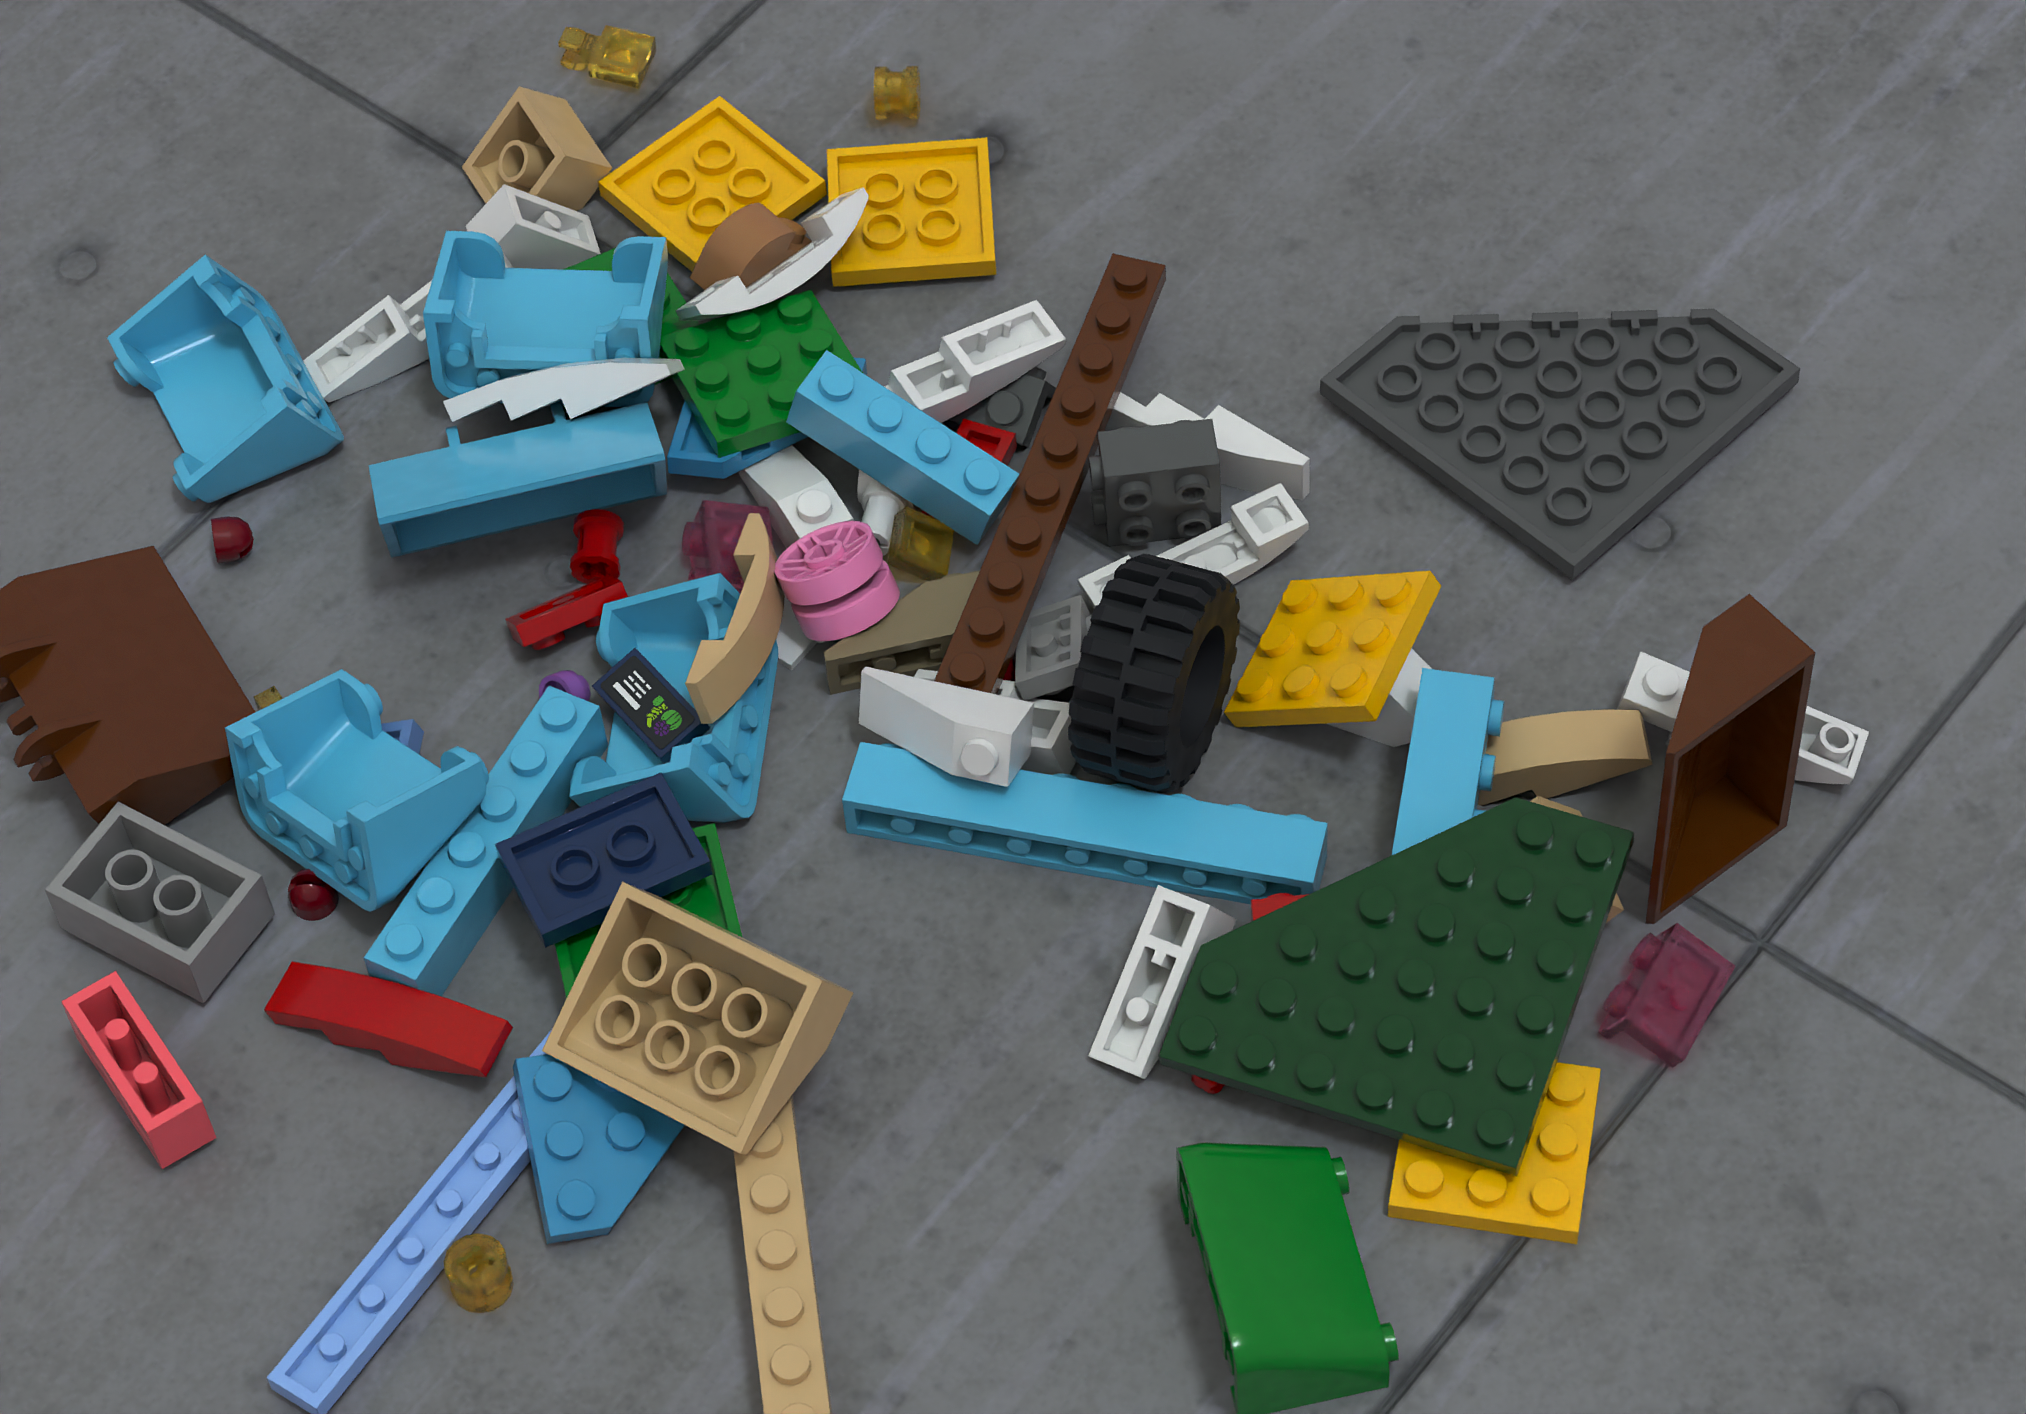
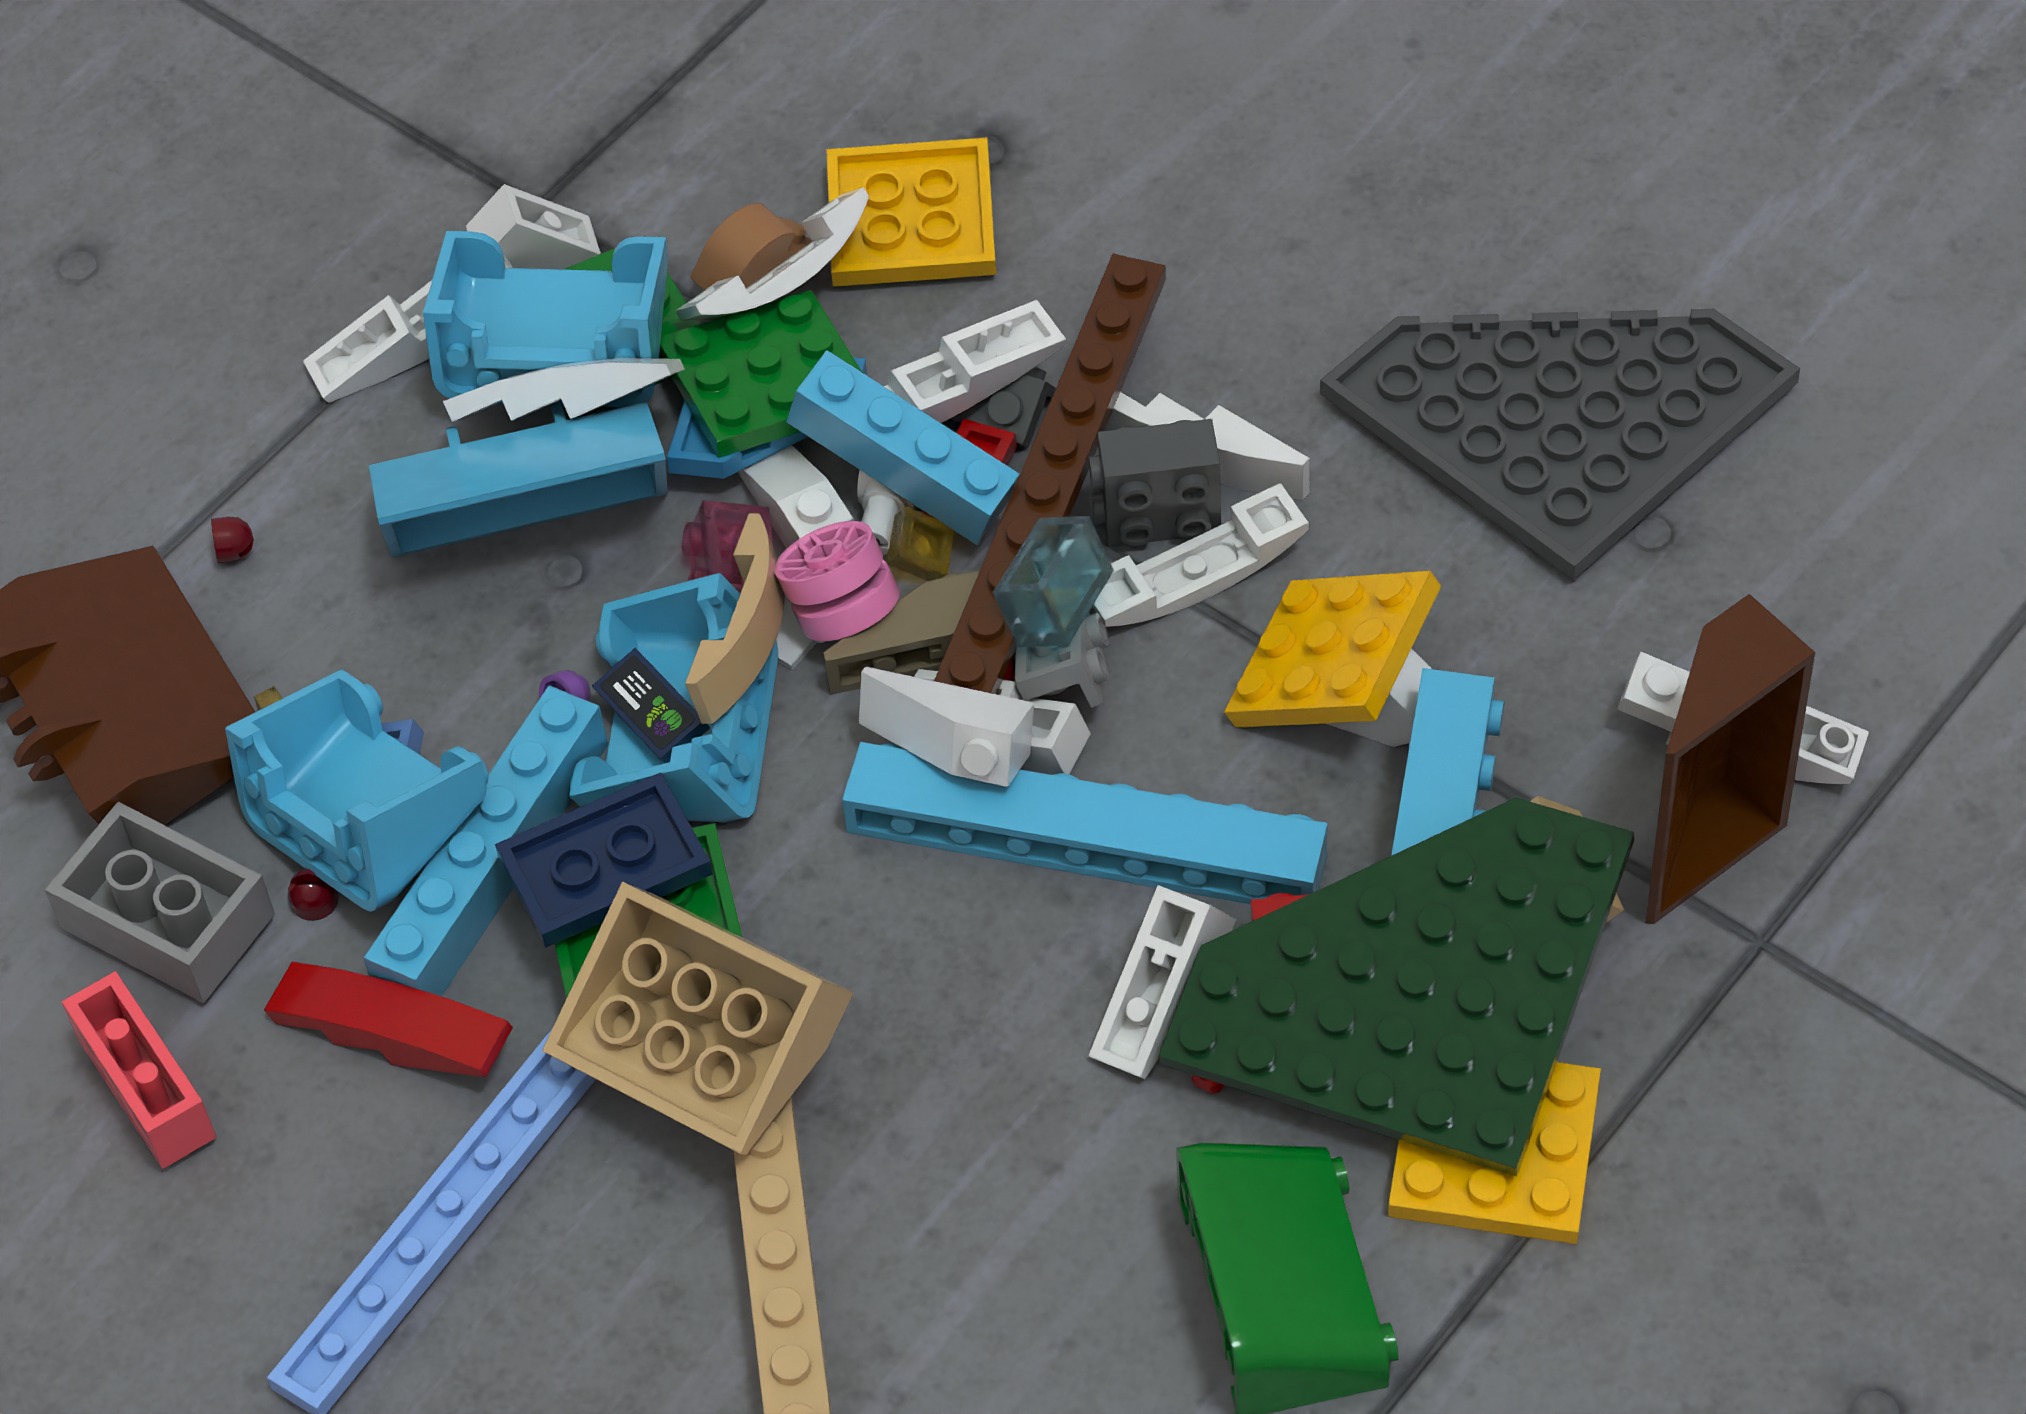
(224, 382): medium azure windscreen -> none
(487, 1286): clear yellow wheel -> none
(538, 150): tan slope -> none
(546, 622): red plate -> none
(586, 1146): dark azure plate -> none
(597, 545): red bush -> none
(613, 57): clear yellow plate -> none
(705, 174): yellow plate -> none
(897, 92): clear yellow wheel -> none
(1053, 581): none -> clear light blue brick
(1153, 673): black tyre -> none
(1565, 752): tan slope -> none
(1667, 993): clear pink bracket -> none

